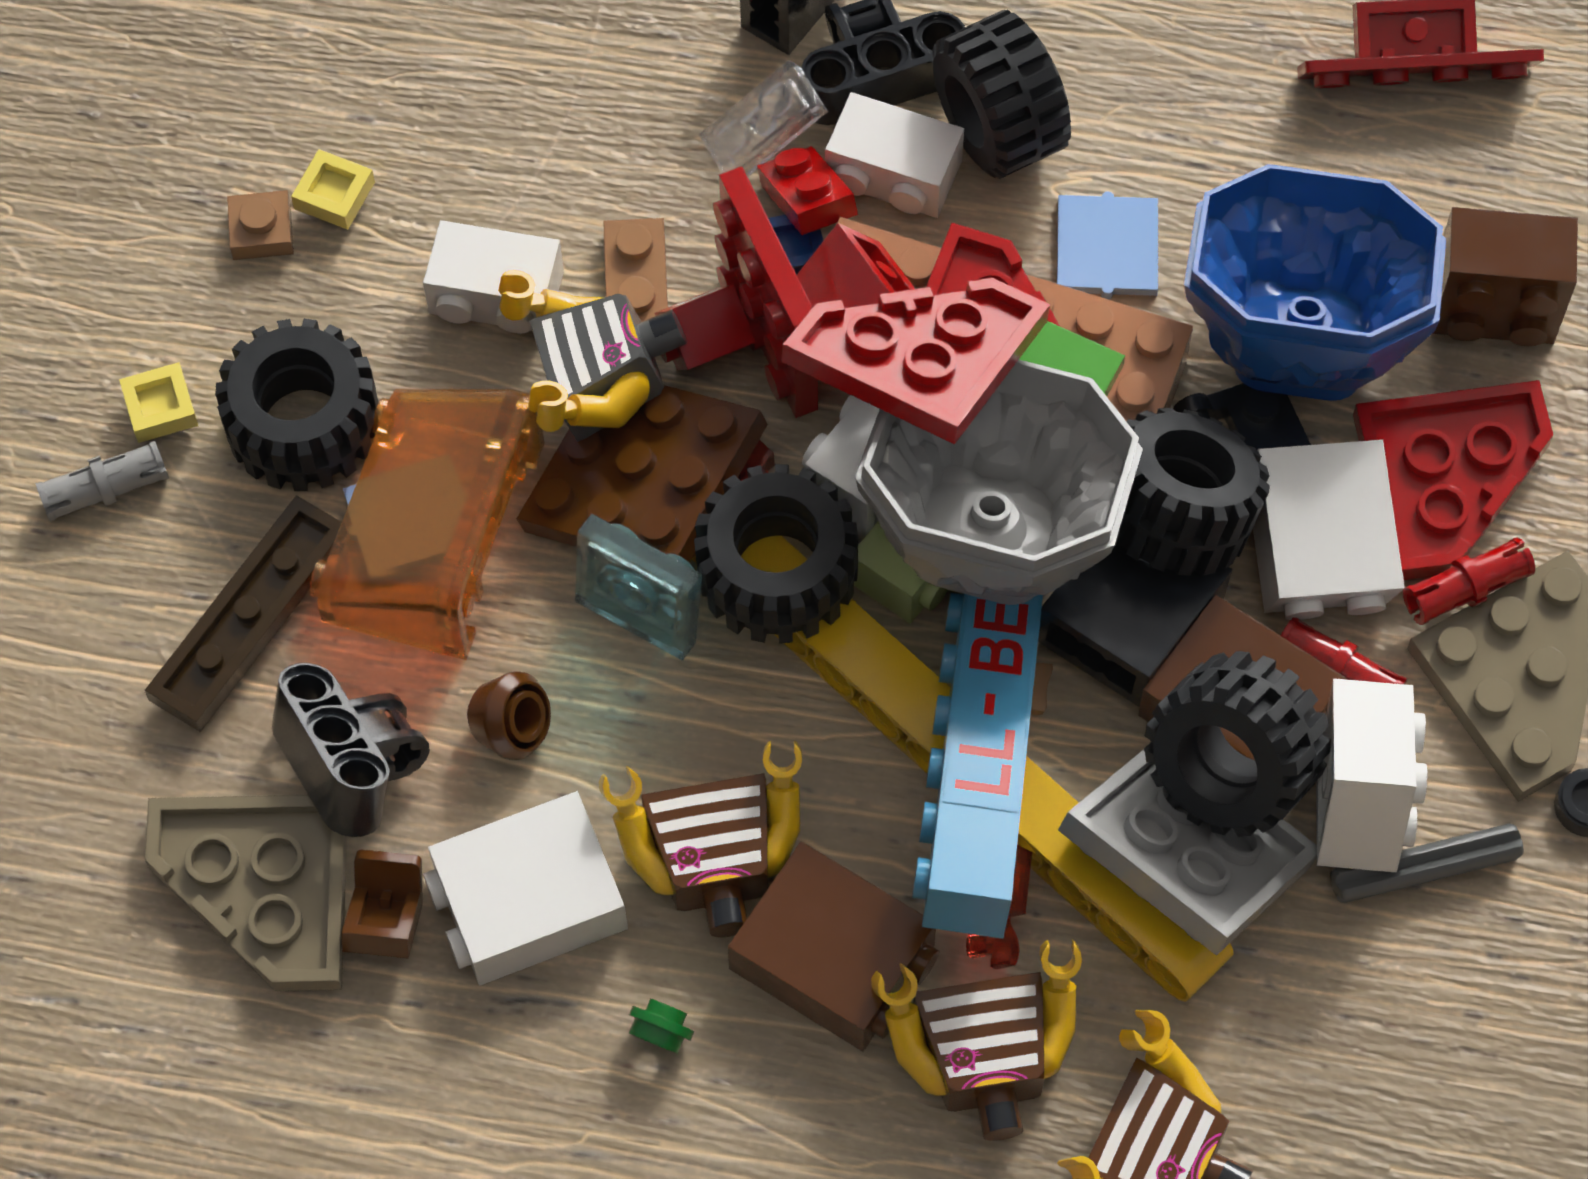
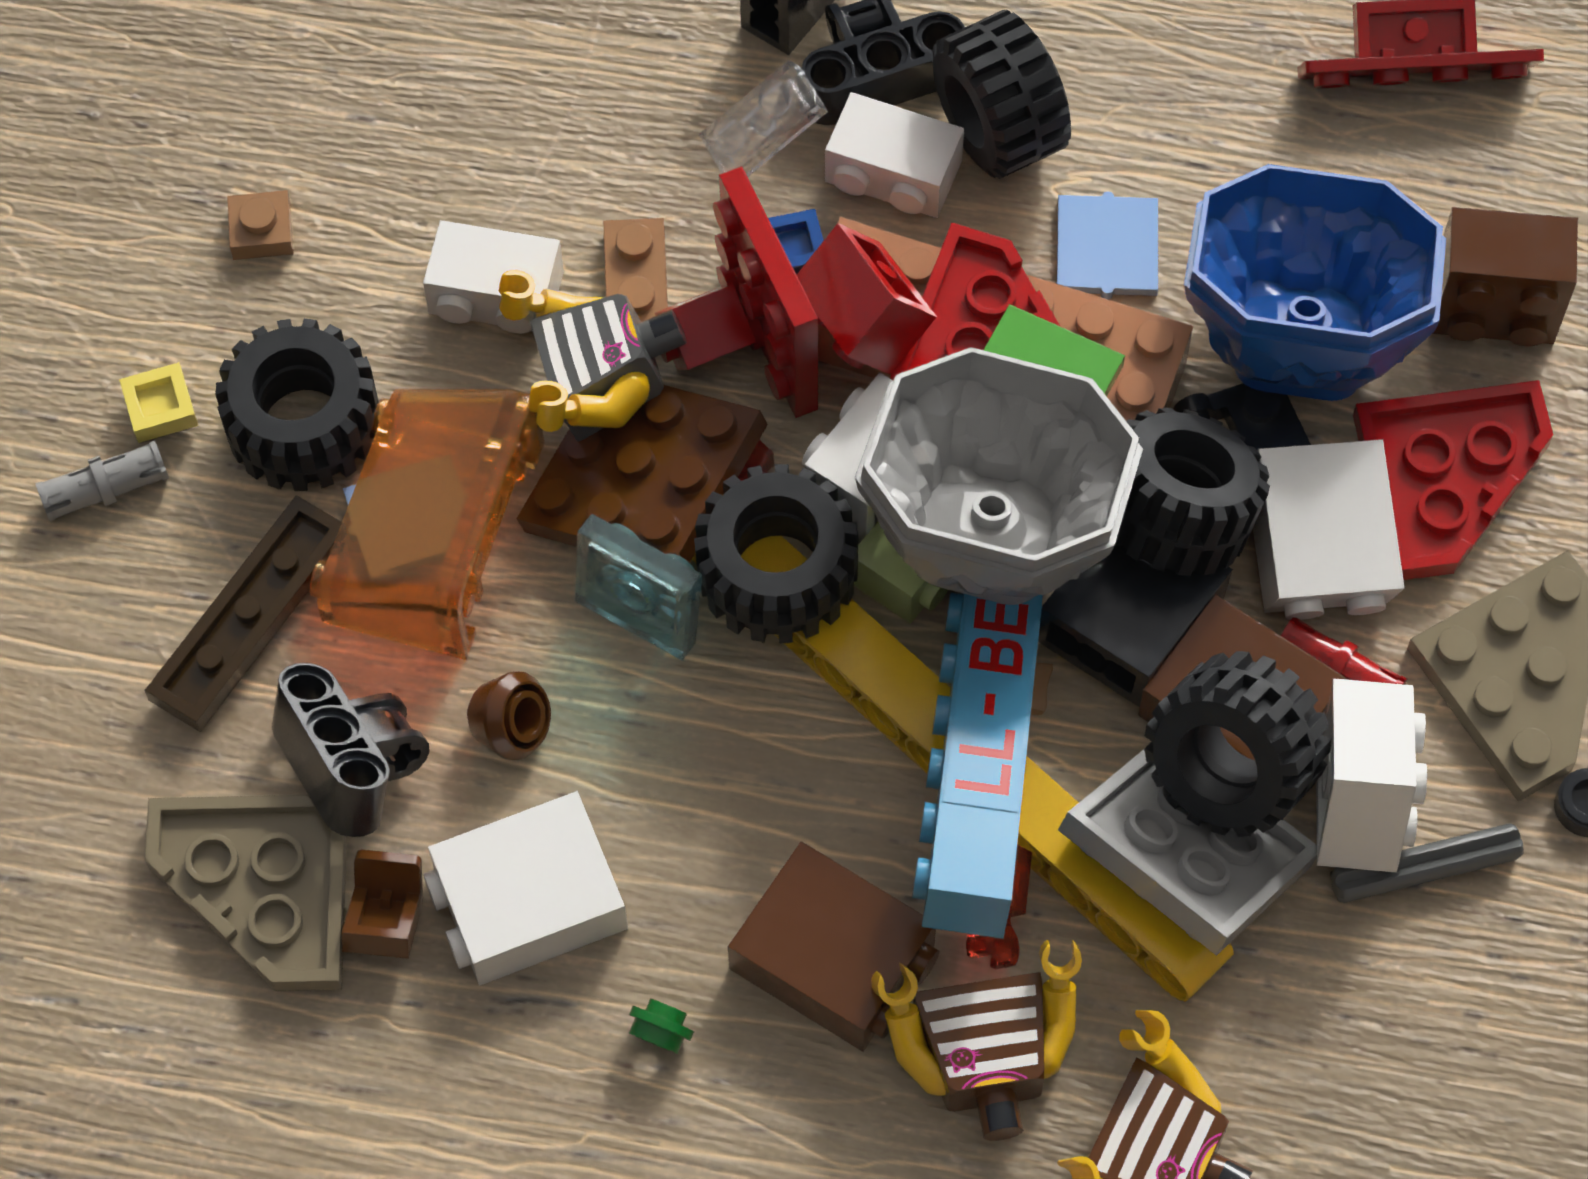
(333, 189): light yellow plate -> none
(711, 839): torso -> none
(806, 189): red plate -> none
(920, 351): plate -> none
(1469, 581): red pin -> none

